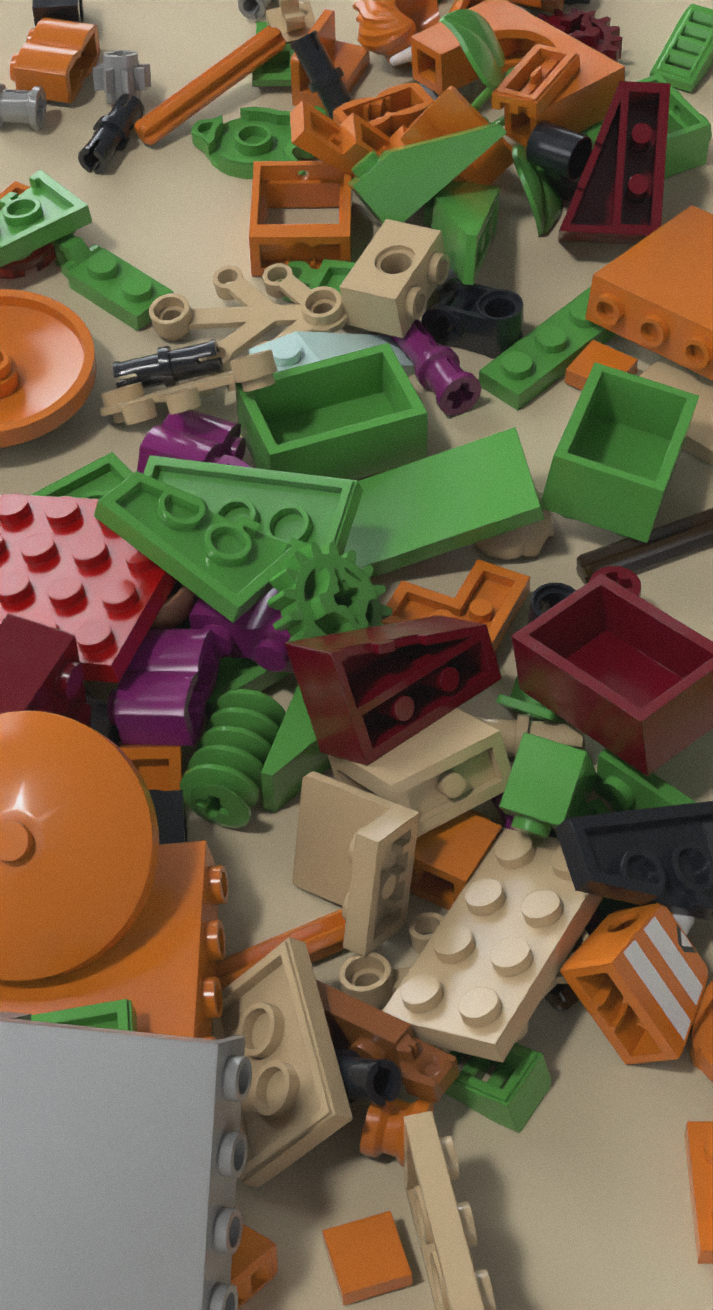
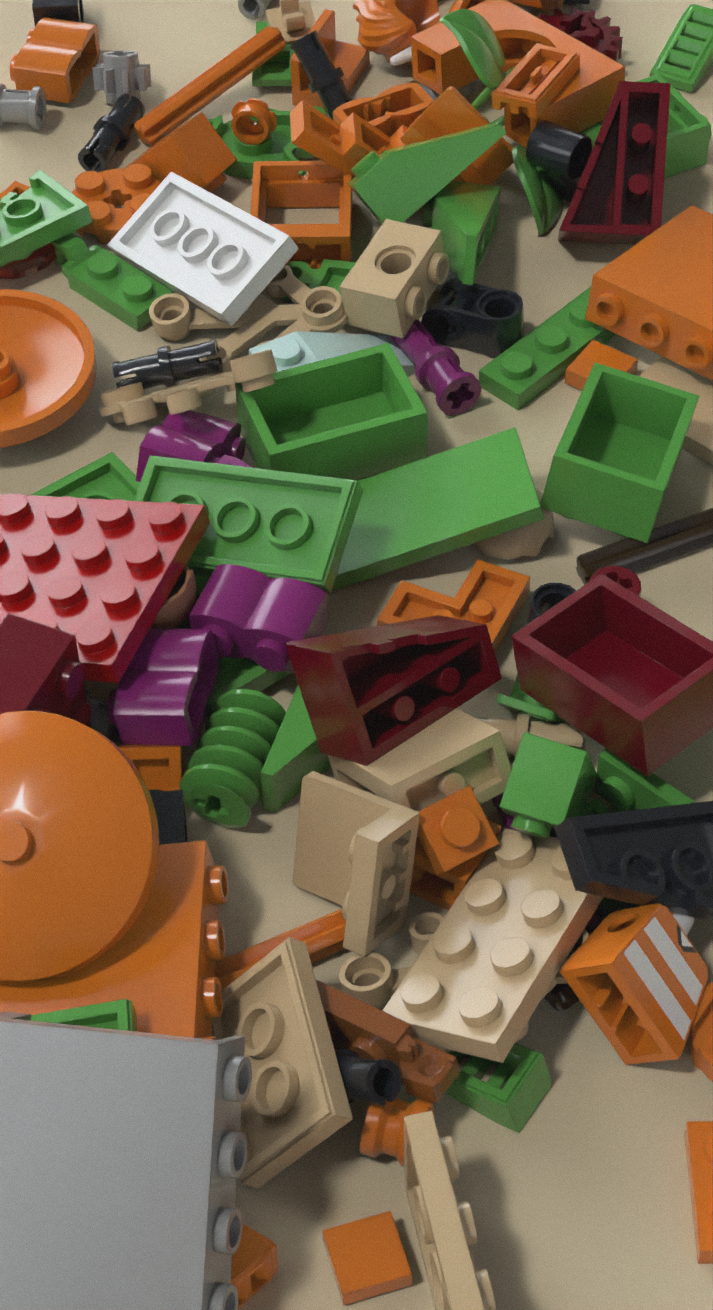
(113, 188): none -> orange plate
(191, 152): none -> orange slope
(203, 247): none -> white plate
(207, 553): bright green wing -> none
(248, 130): none -> orange plate
(325, 593): bright green gear -> none
(454, 830): none -> orange plate

